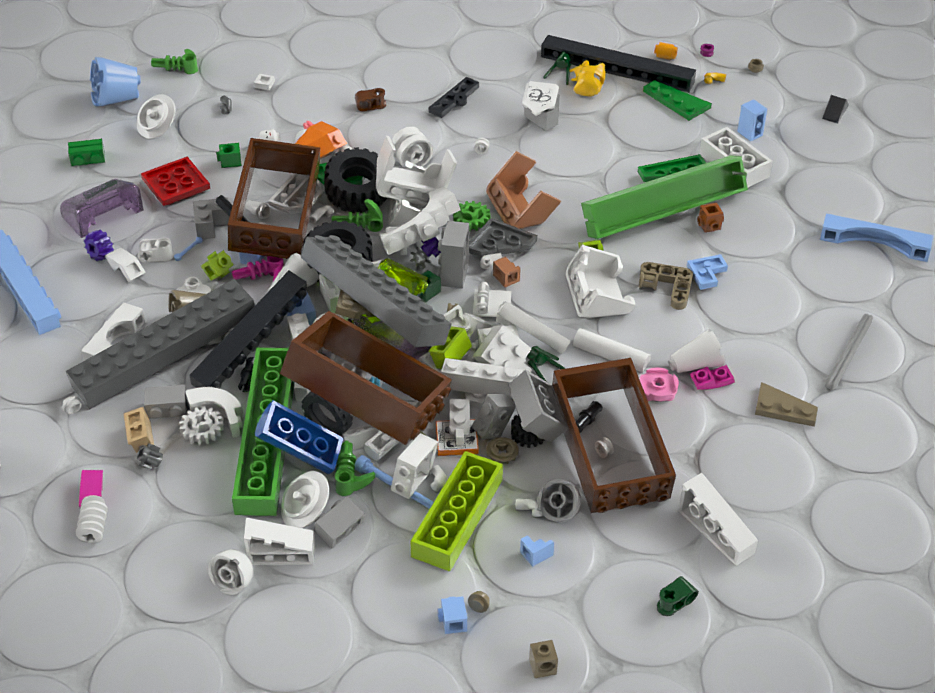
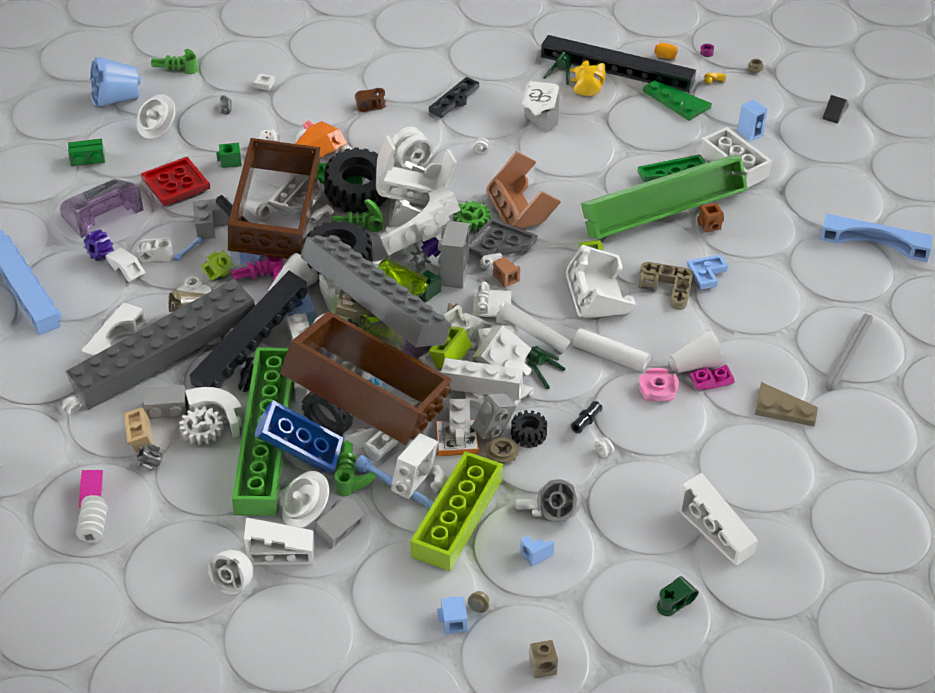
(537, 406): light grey brick -> none
(605, 378): reddish brown door -> none

